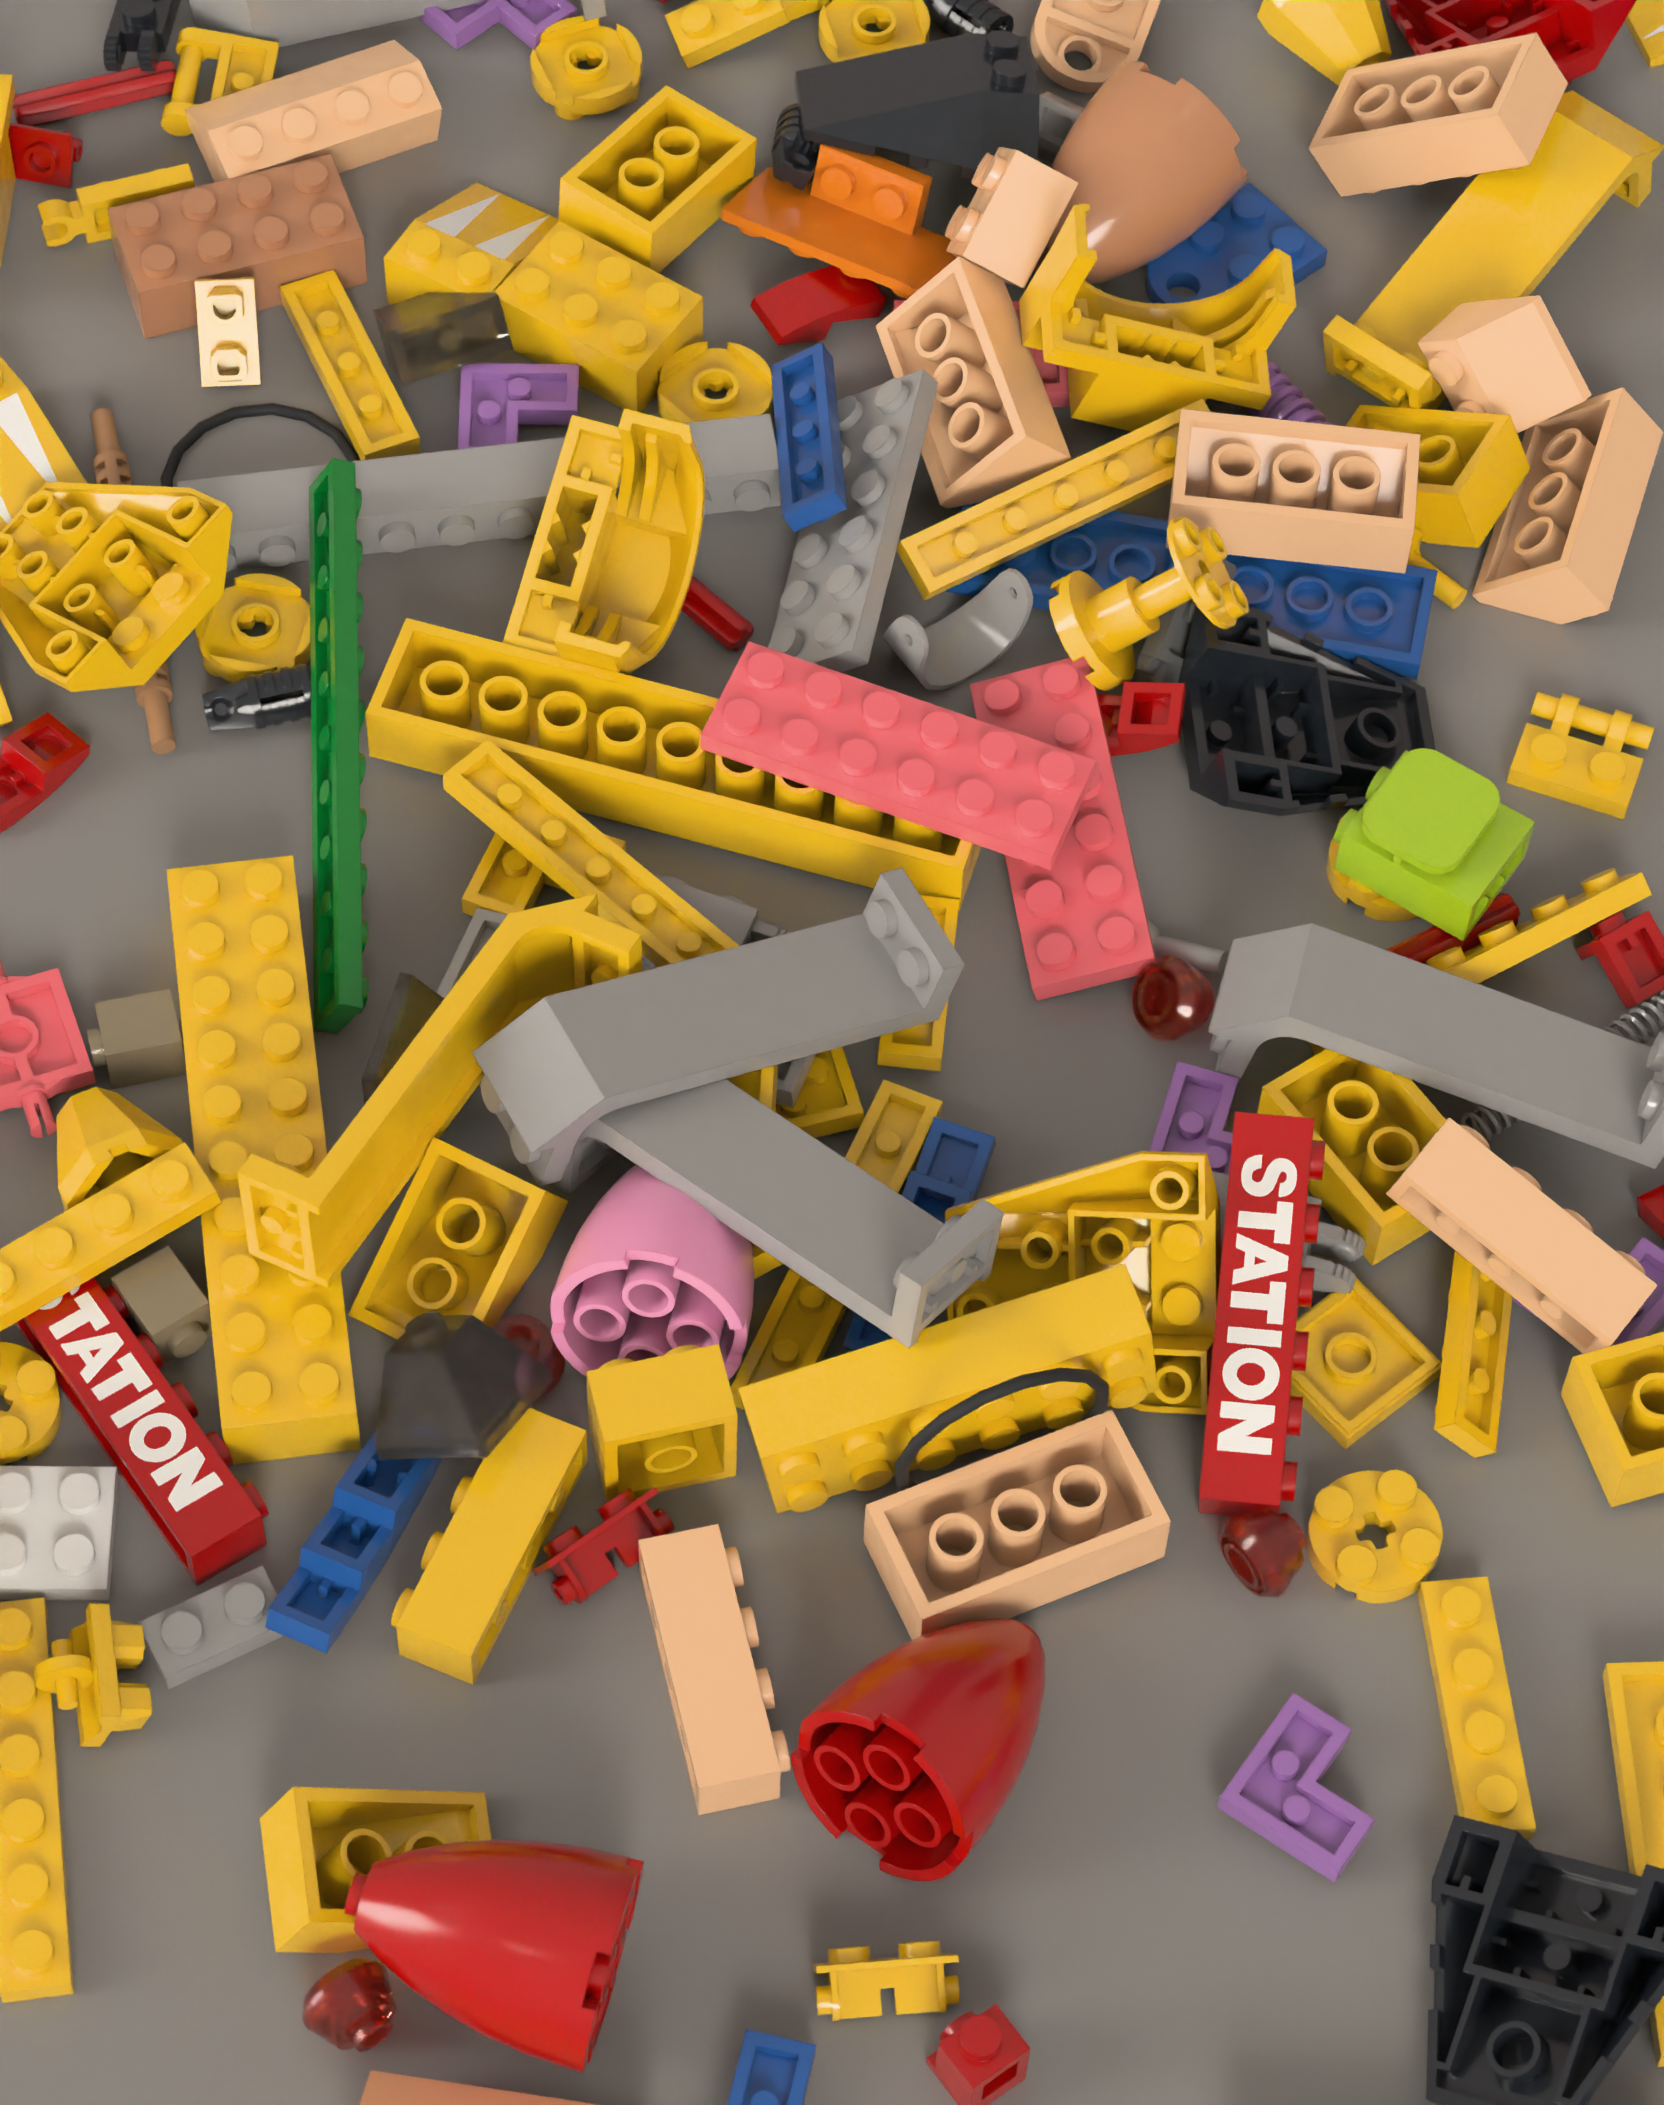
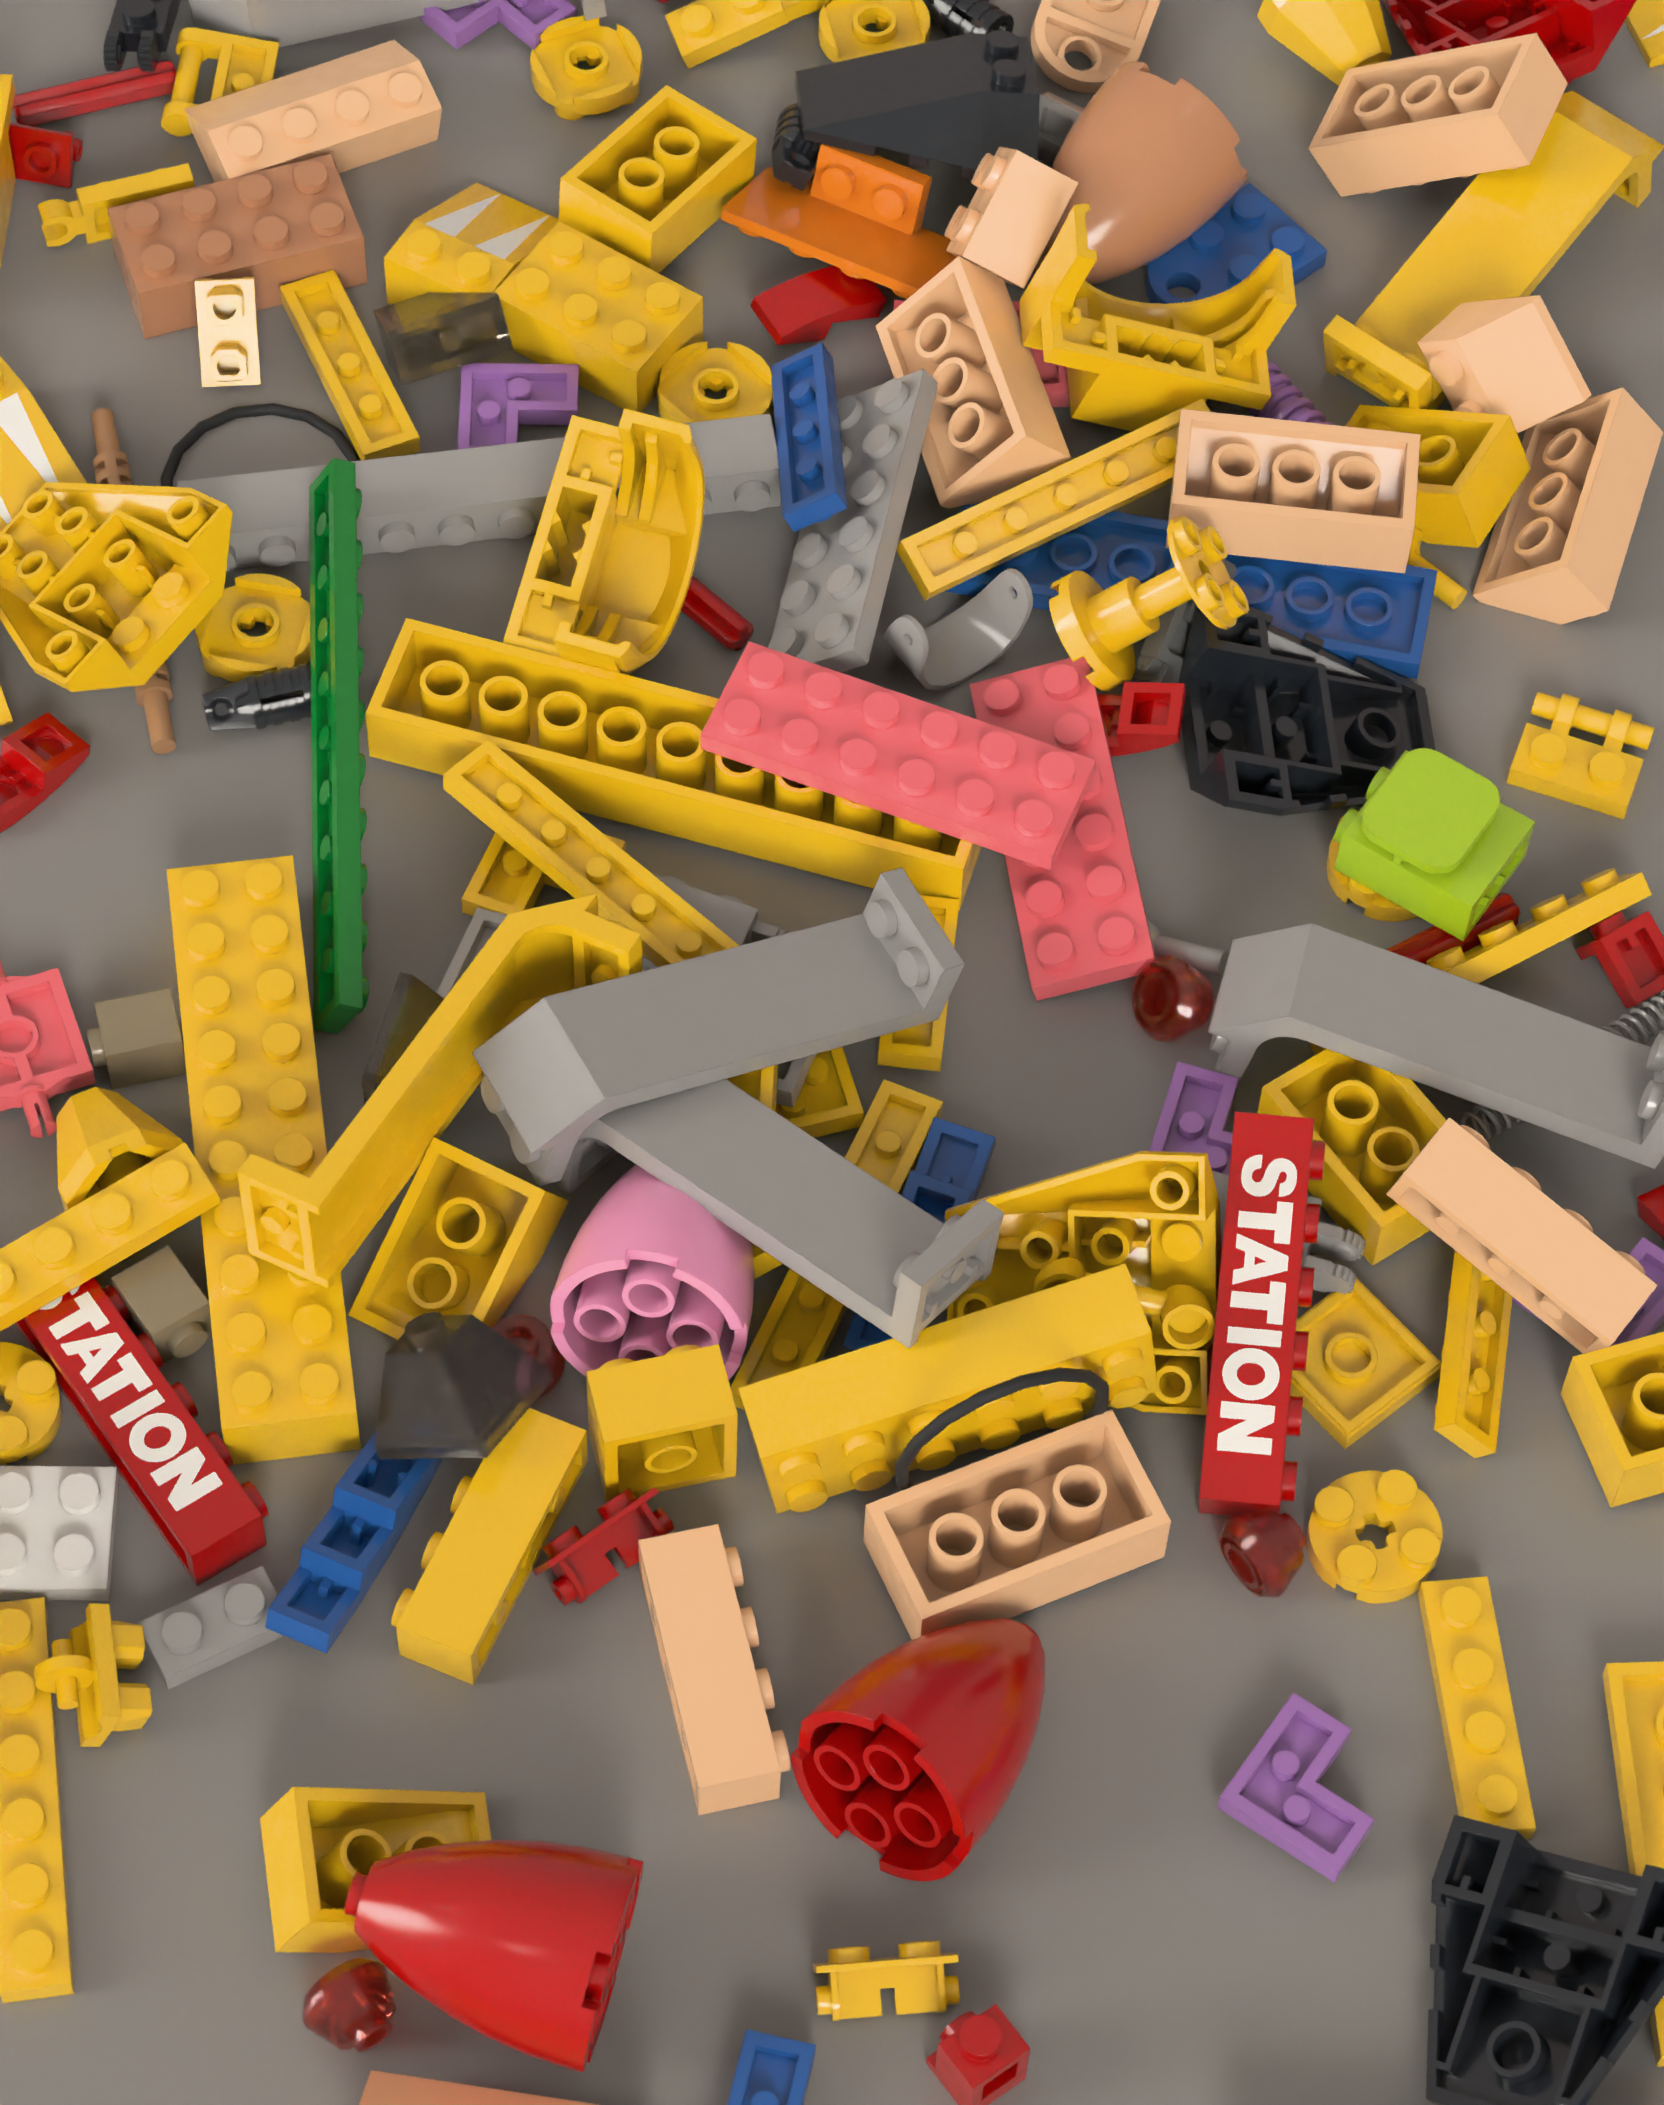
(1183, 1310): none -> yellow bar

